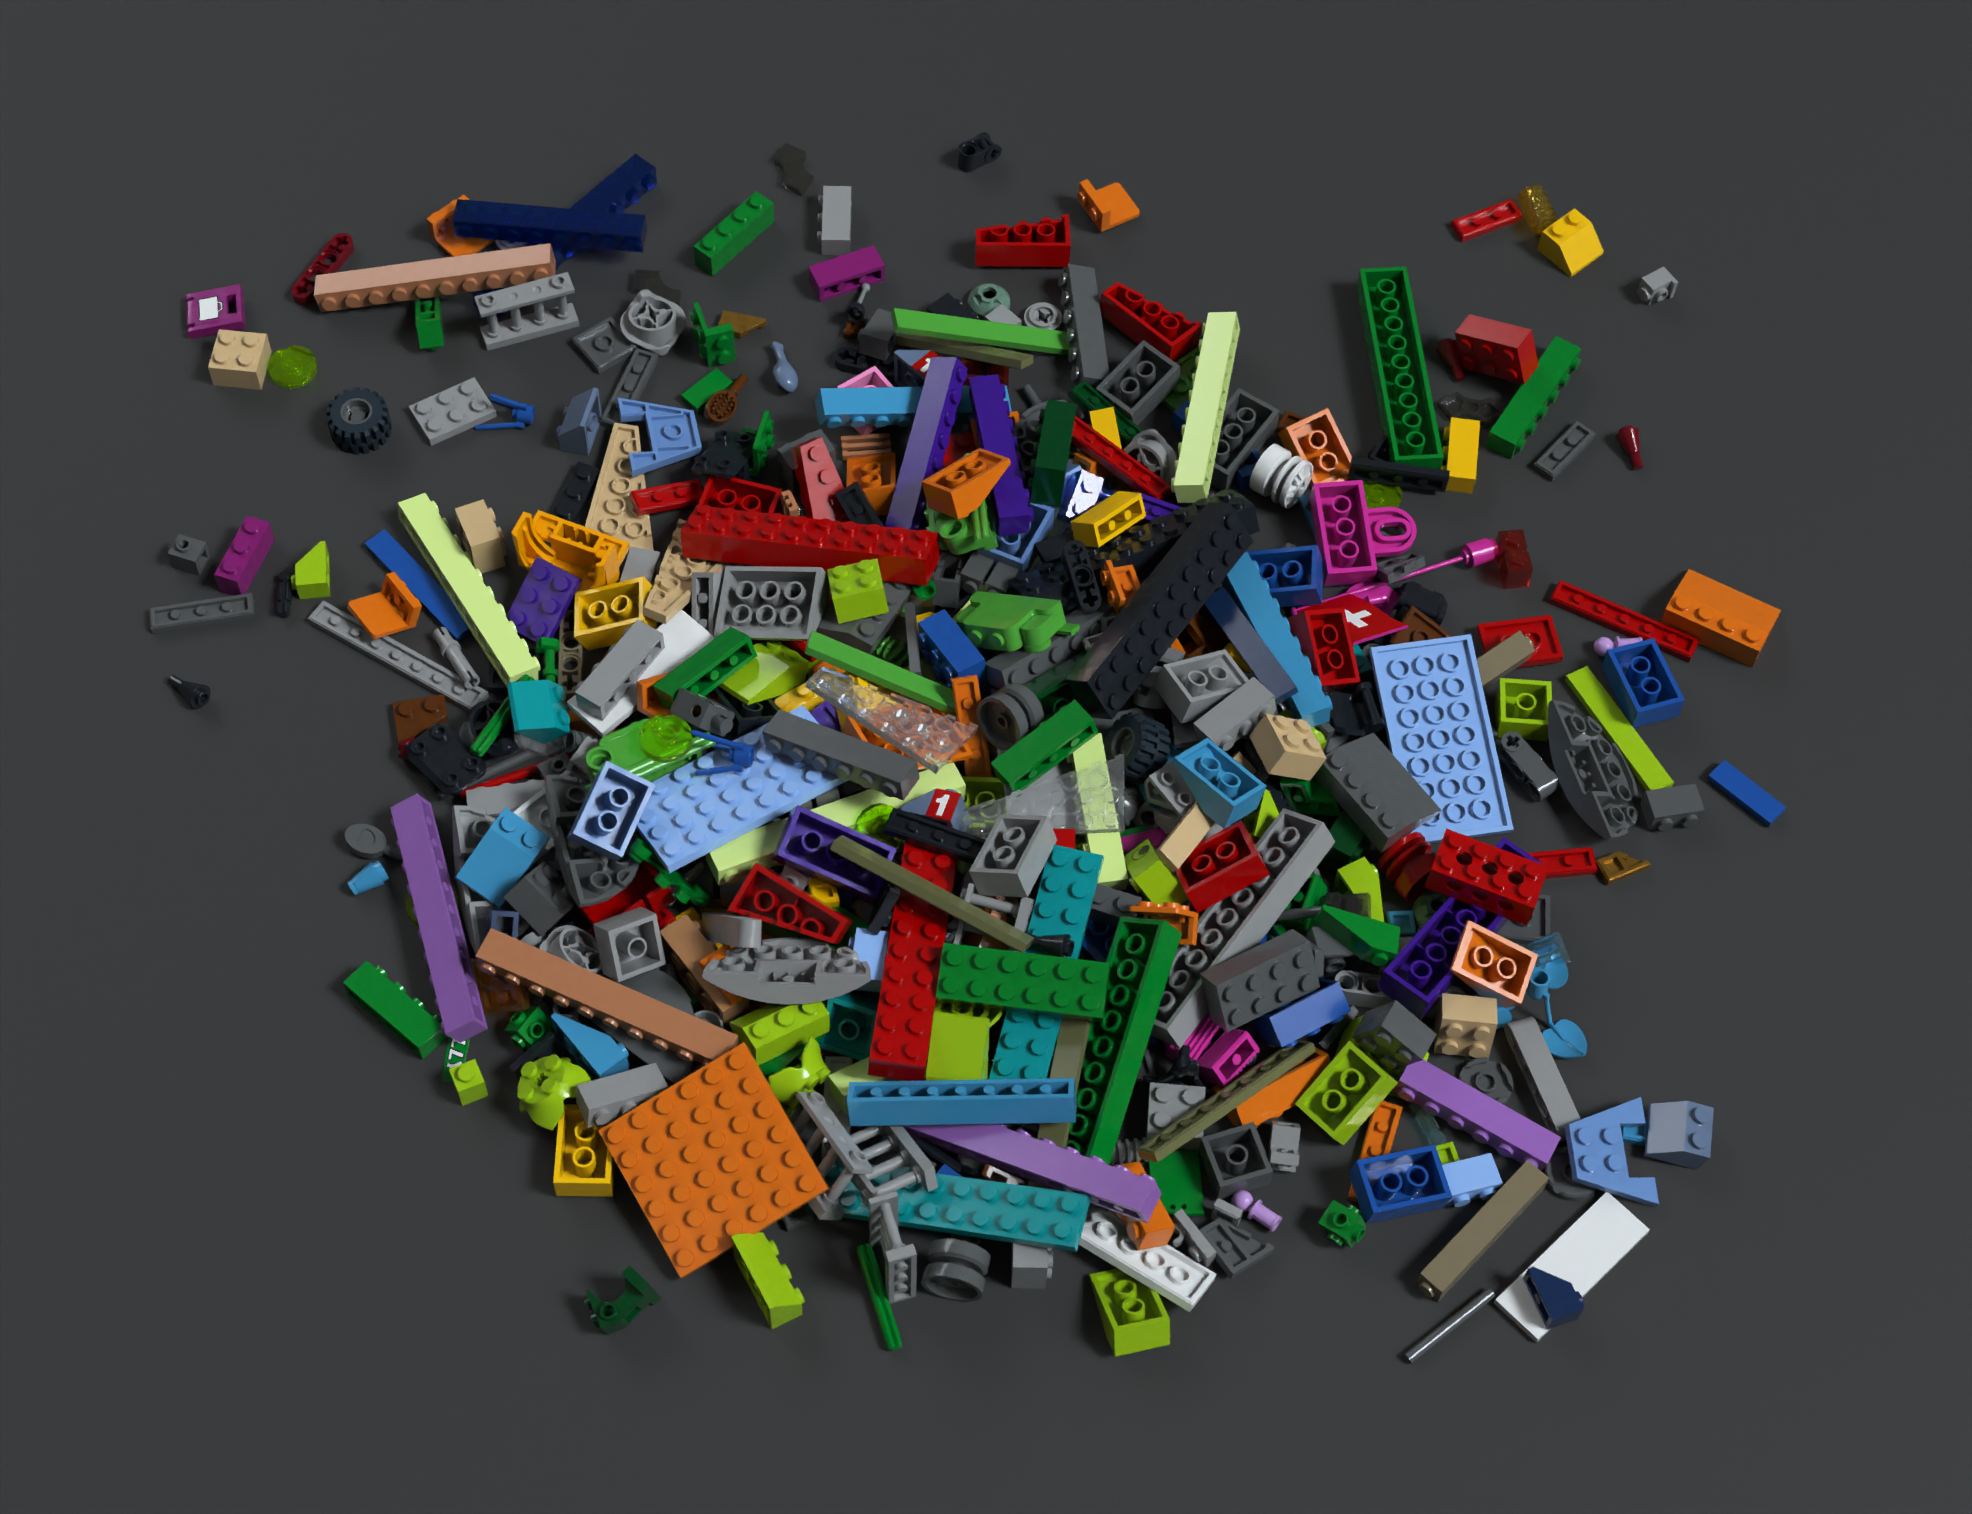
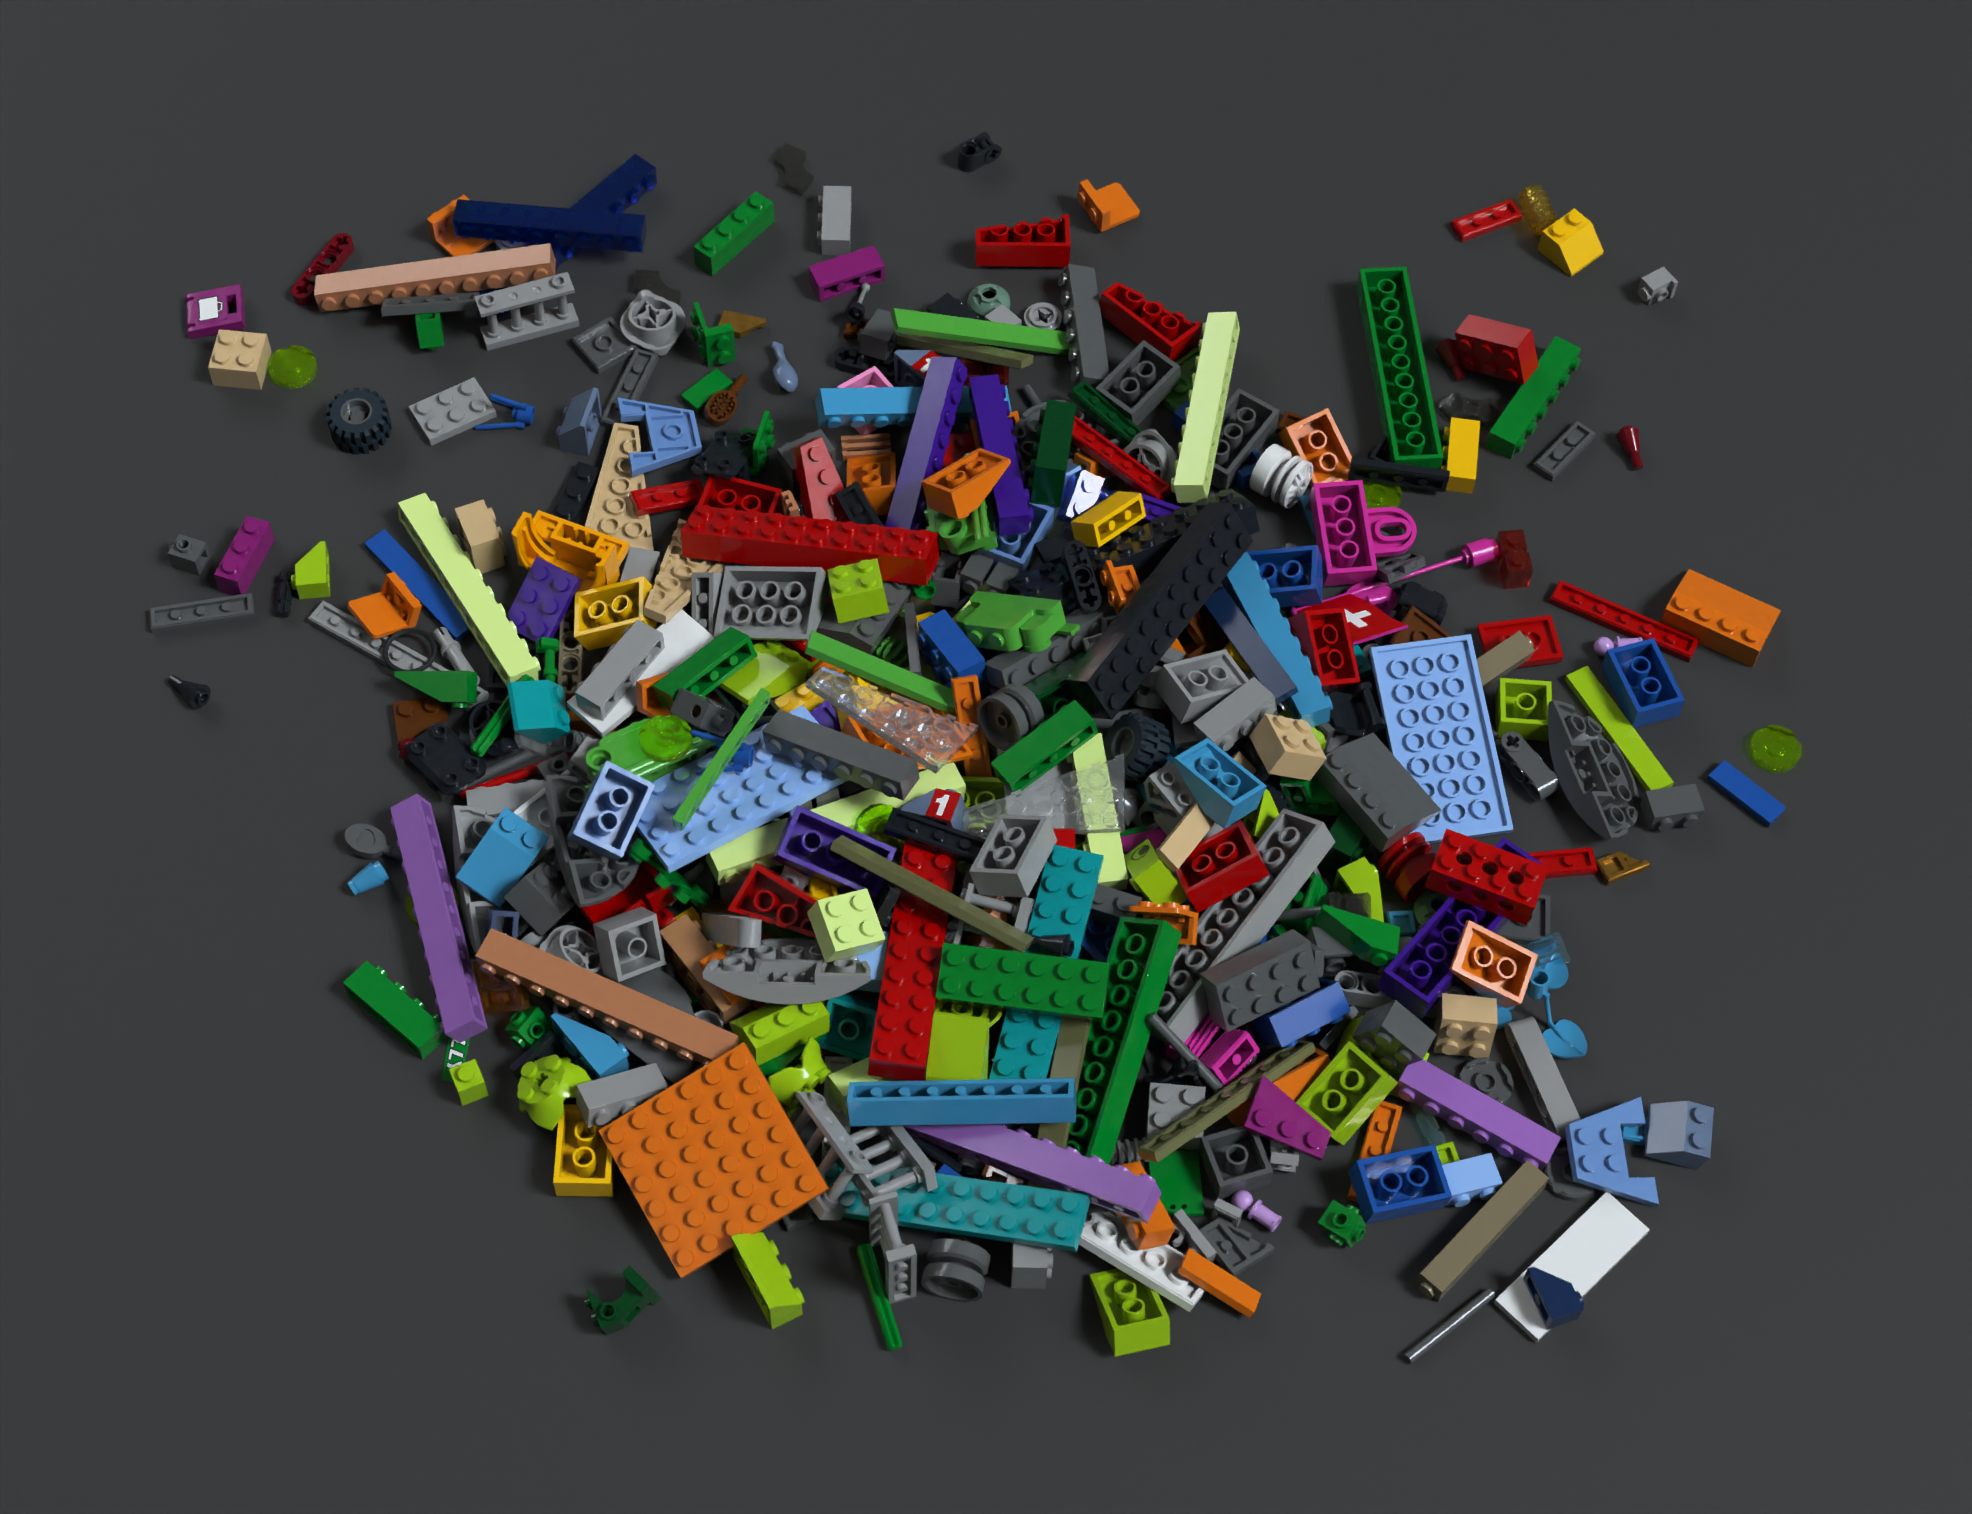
(407, 631): none -> black tyre
(429, 304): none -> dark grey tile
(445, 686): none -> green slope
(721, 759): none -> bright green tile
(846, 925): none -> yellowish green brick
(1105, 423): yellow tile -> none
(1184, 1051): none -> dark grey bar
(1219, 1283): none -> orange tile
(1285, 1122): none -> magenta wing
(1775, 749): none -> clear neon green tile

